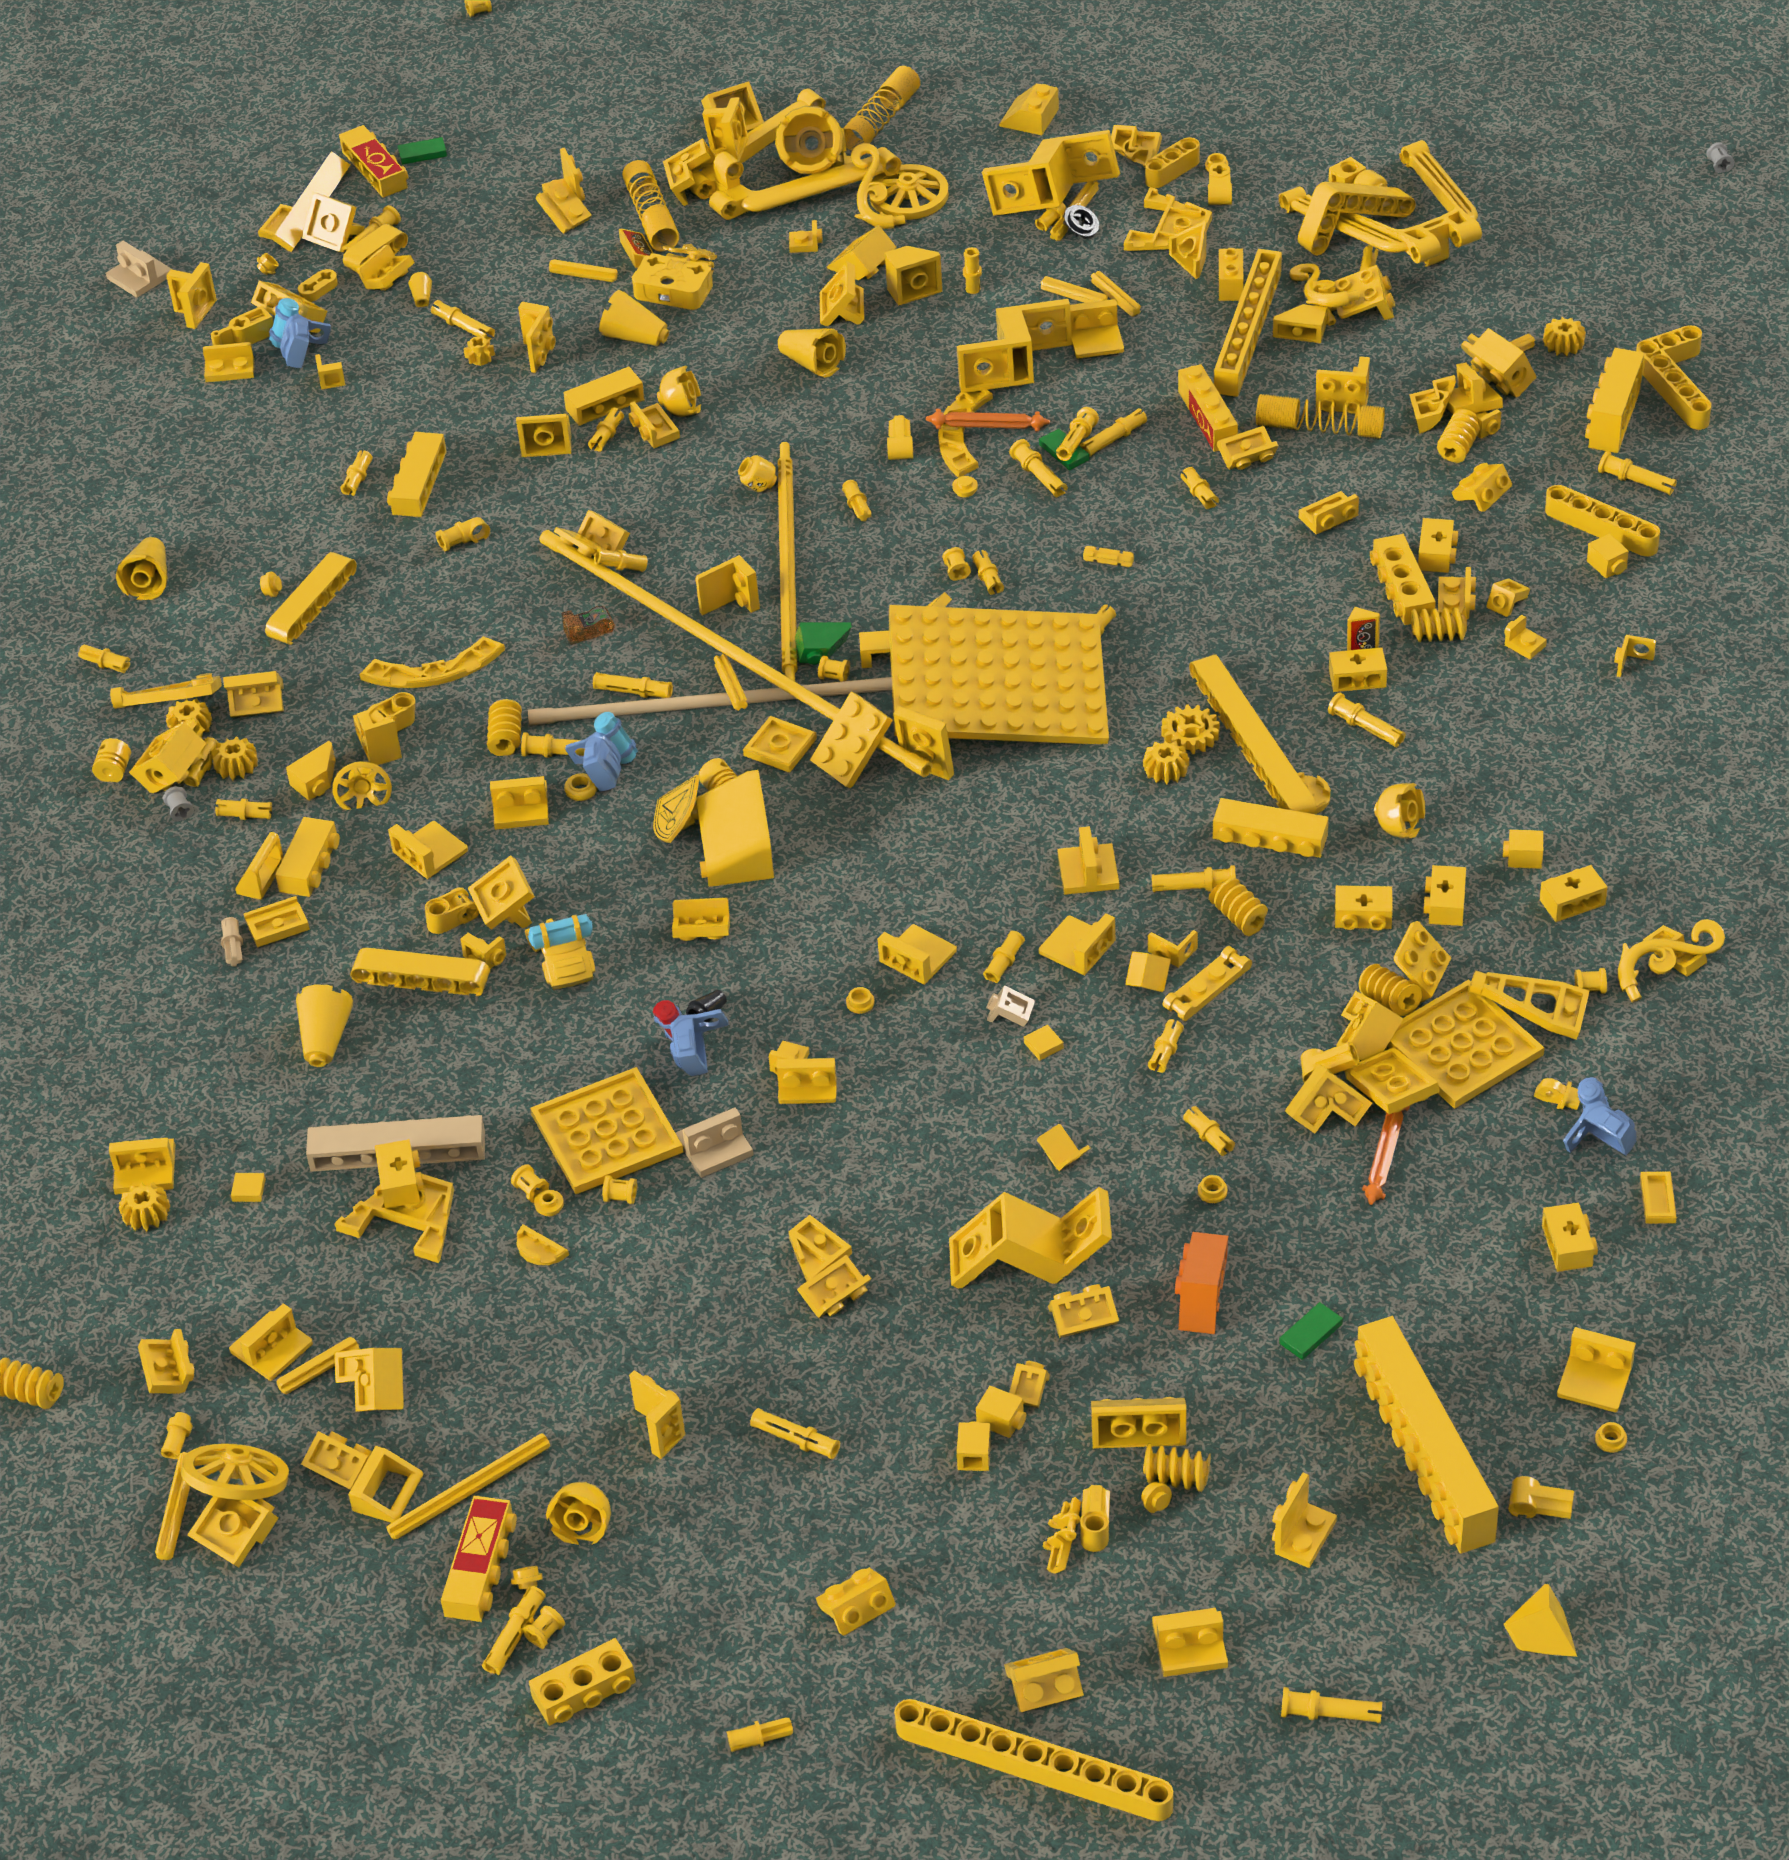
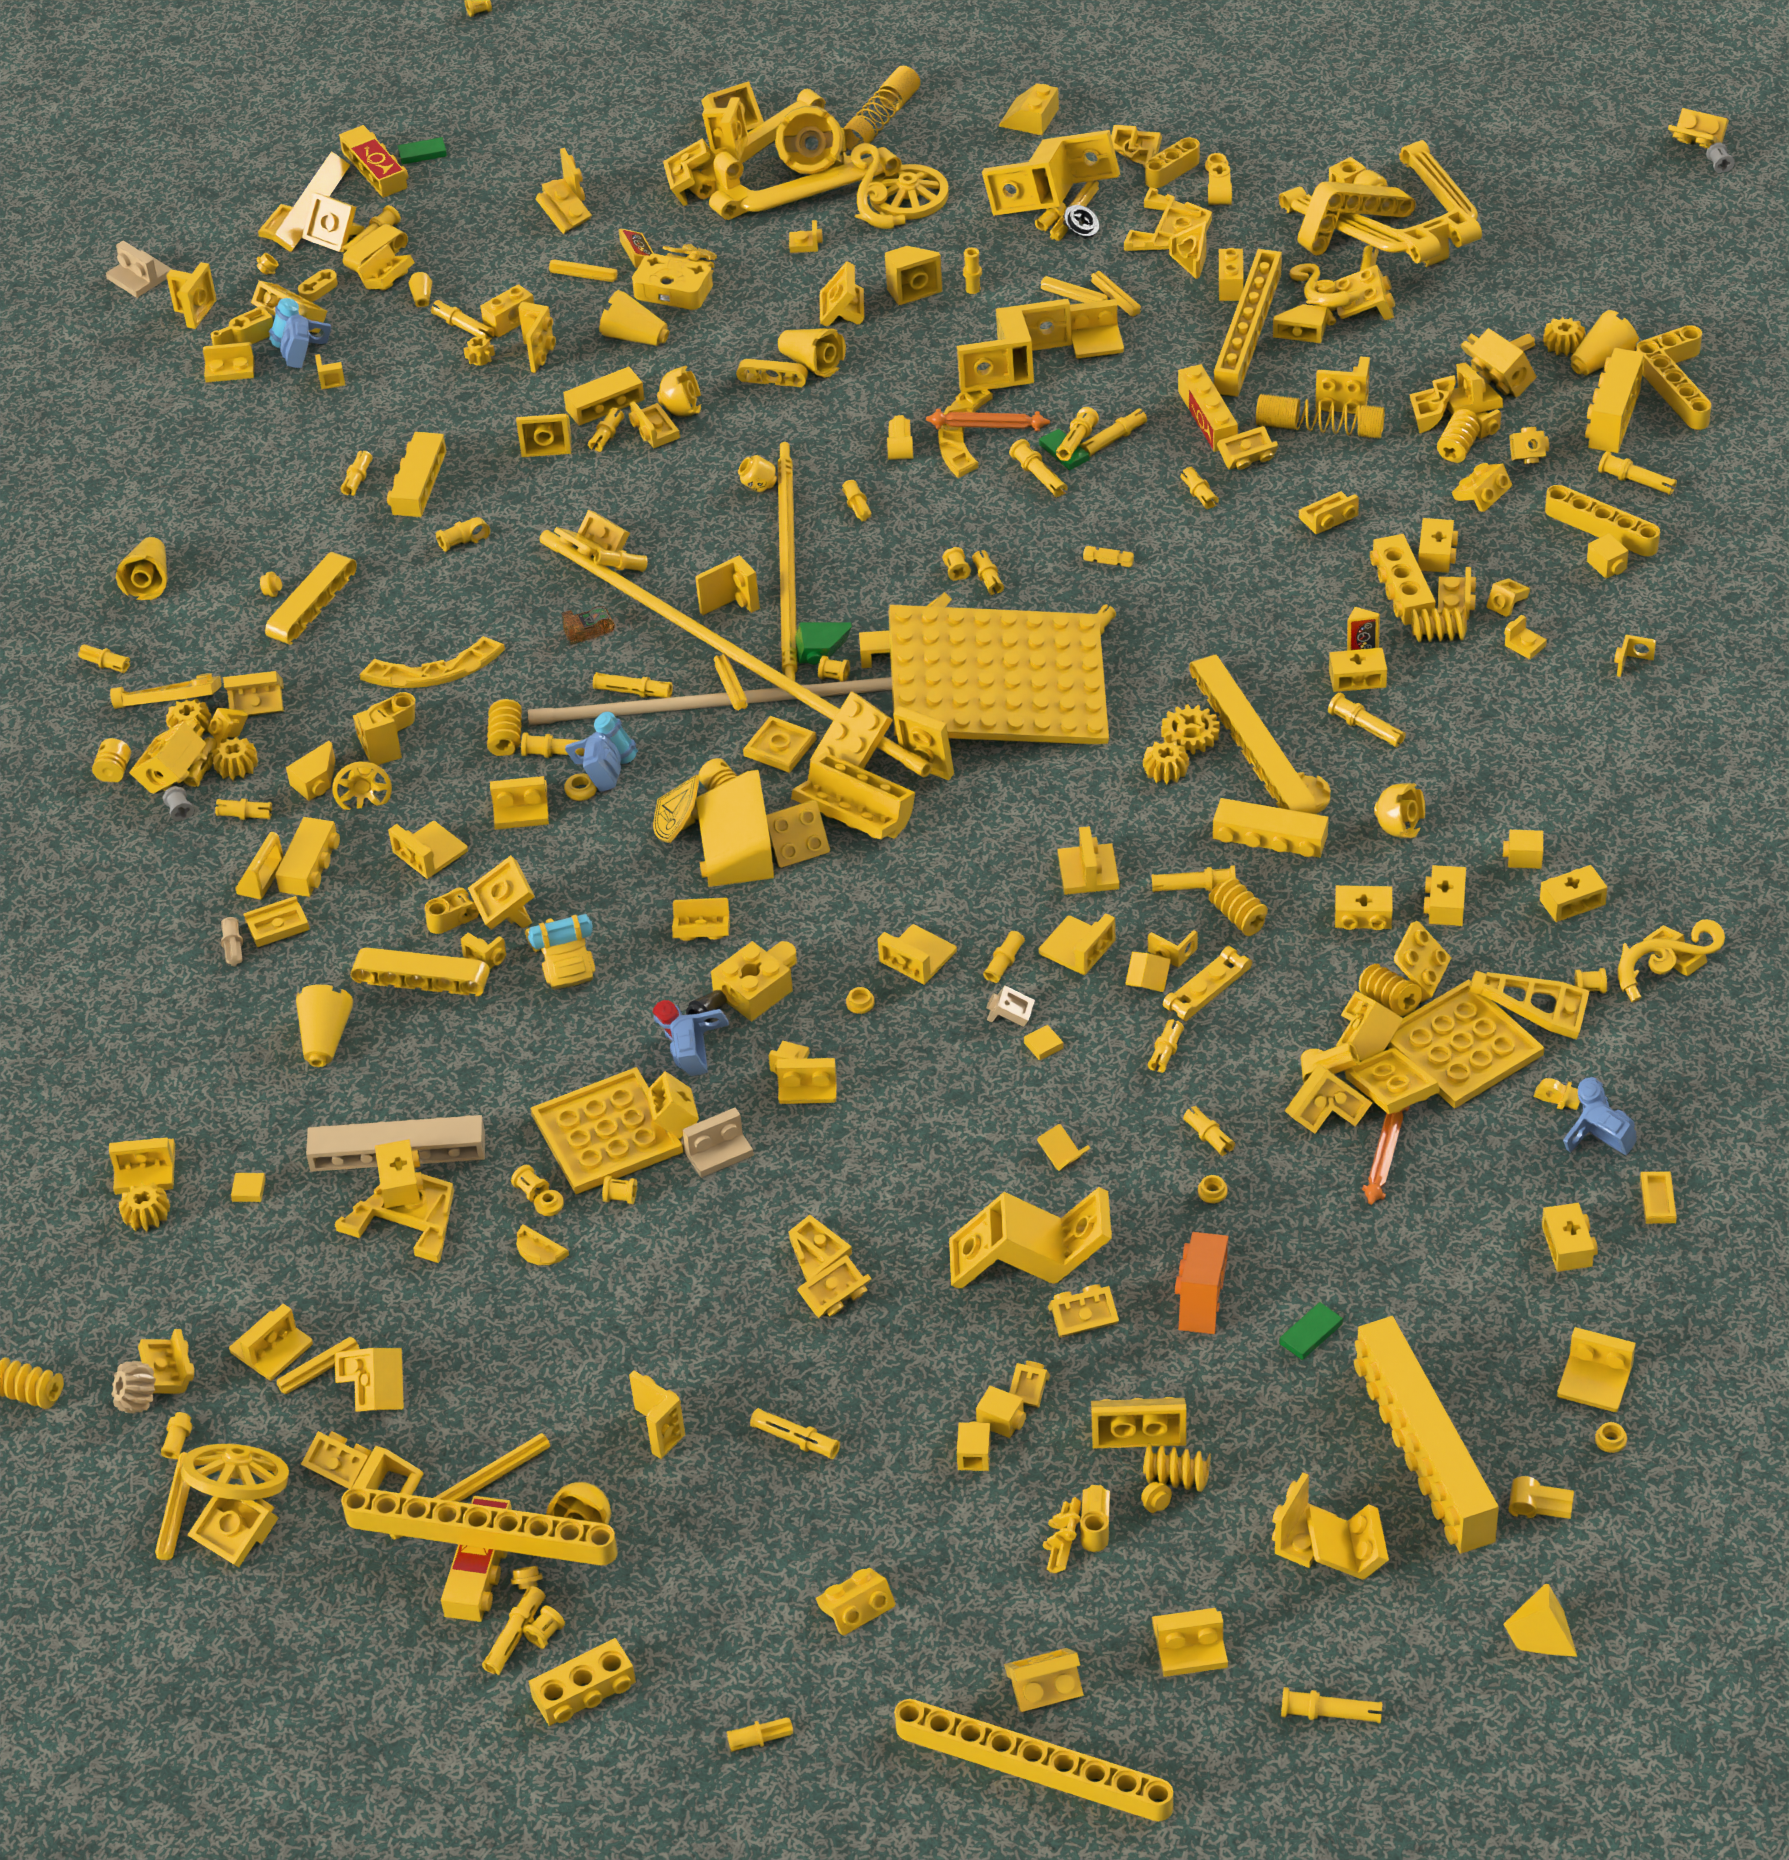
(133, 1387): none -> tan gear
(227, 723): none -> yellow bracket
(369, 1511): none -> yellow beam
(503, 312): none -> yellow brick
(656, 216): yellow piece -> none
(672, 1104): none -> yellow brick
(755, 366): none -> yellow beam
(756, 978): none -> yellow brick
(797, 833): none -> yellow bracket
(856, 797): none -> yellow brick
(865, 253): yellow slope -> none
(965, 486): yellow plate -> none
(1350, 1545): none -> yellow bracket
(1520, 448): none -> yellow brick
(1599, 343): none -> yellow cone
(1699, 127): none -> yellow bracket

